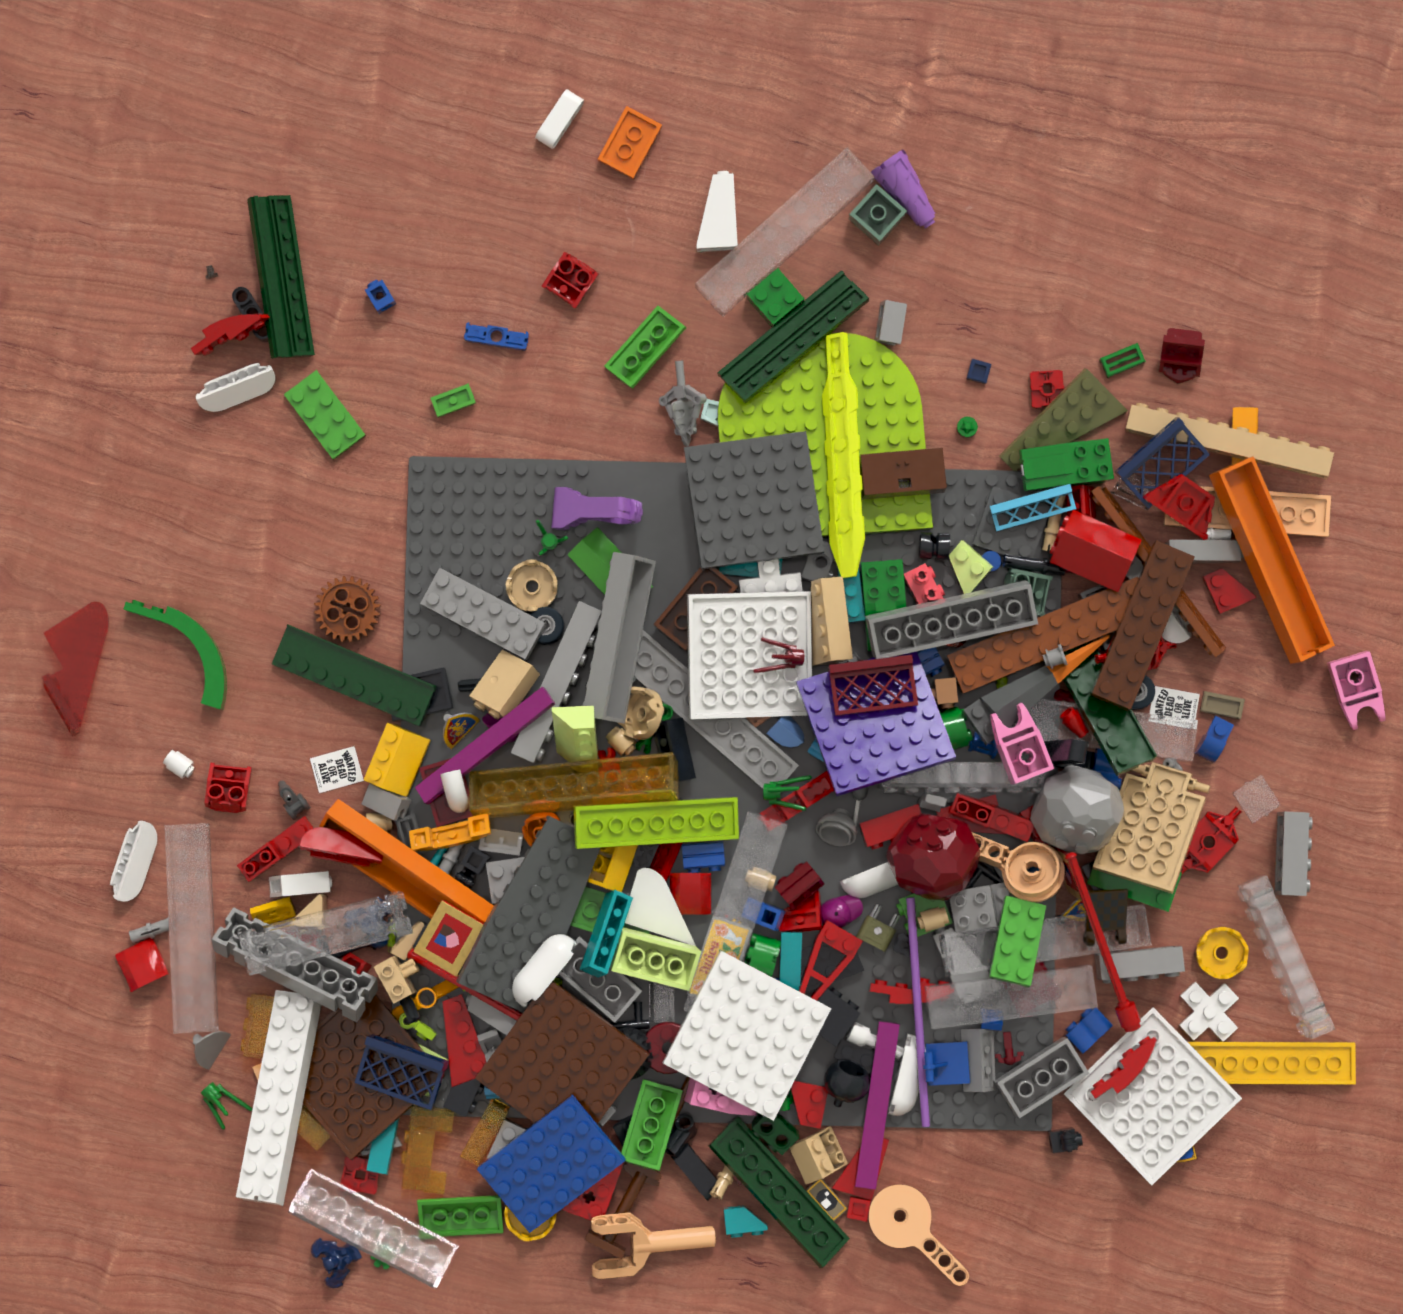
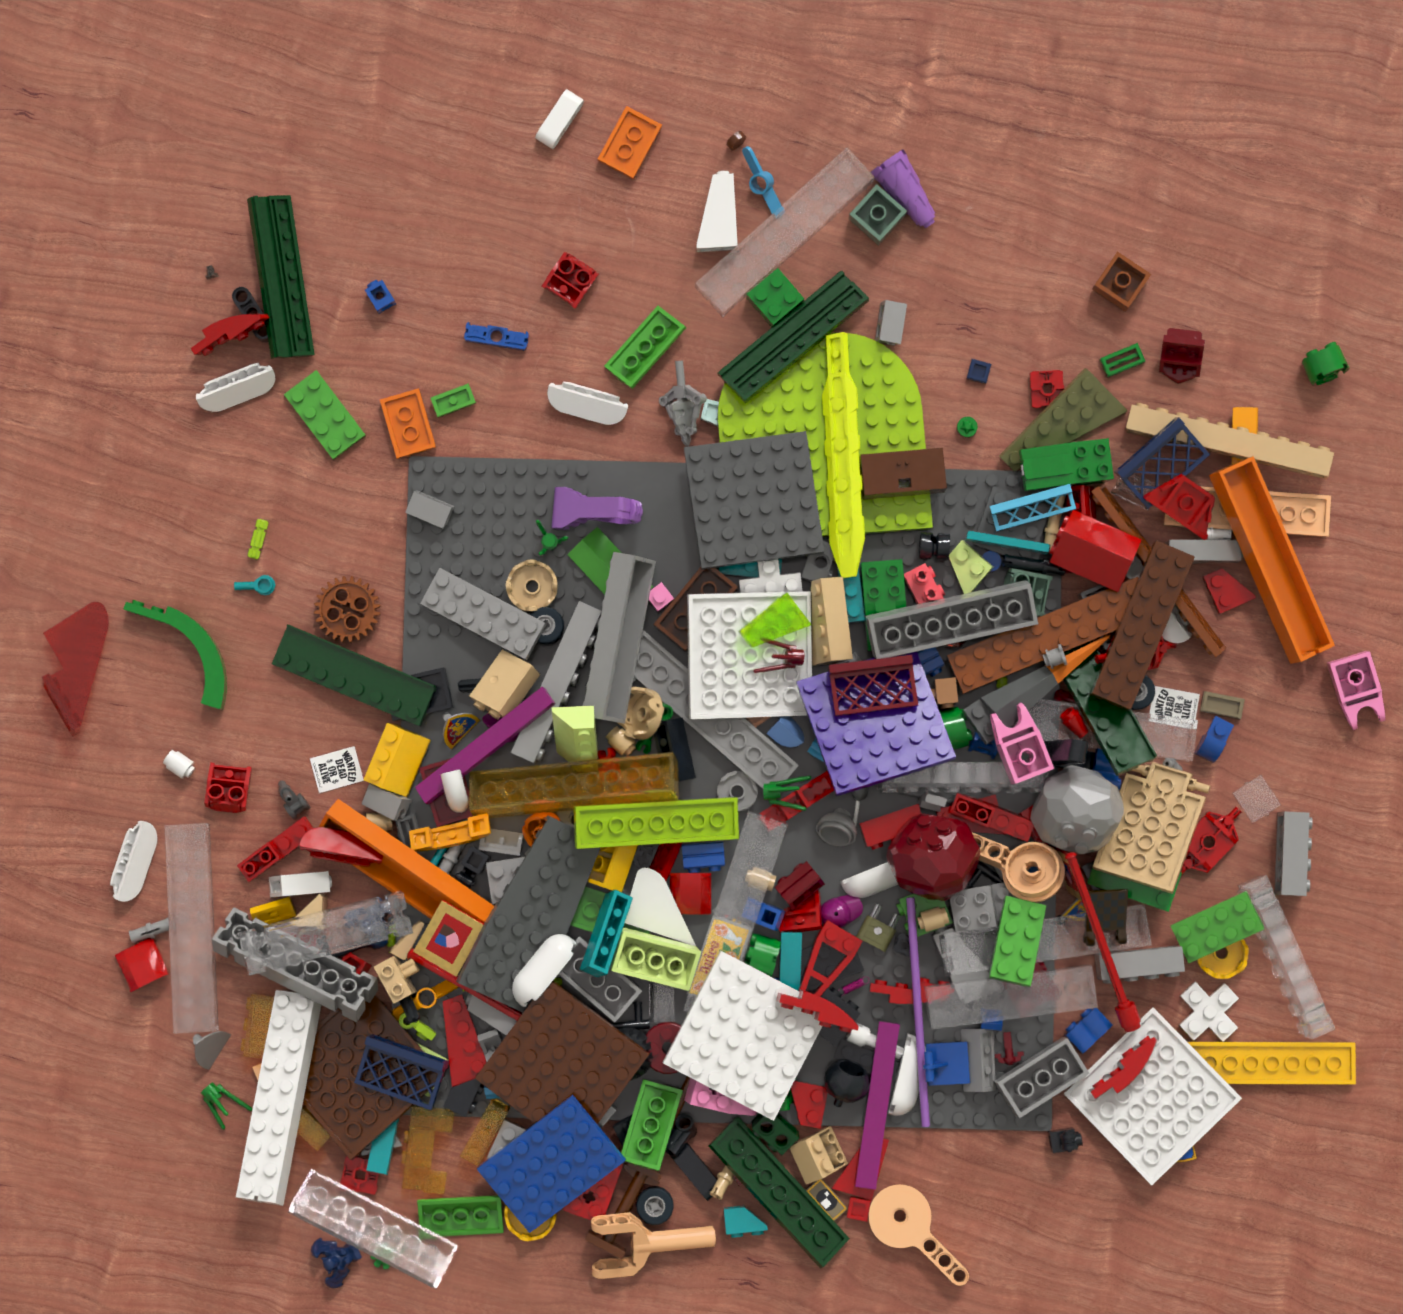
(257, 538): none -> lime axle
(263, 585): none -> teal plate
(408, 423): none -> orange plate
(429, 509): none -> light grey hinge
(586, 403): none -> white brick
(651, 1211): none -> black wheel
(660, 597): none -> bright pink brick
(736, 140): none -> reddish brown tile
(741, 779): none -> light grey tile
(768, 193): none -> dark azure piece
(774, 622): none -> clear neon green wing
(826, 1011): none -> red slope
(853, 986): none -> dark pink piece
(1007, 542): none -> teal tile
(1121, 281): none -> dark orange brick
(1217, 927): none -> bright green plate
(1324, 364): none -> green brick

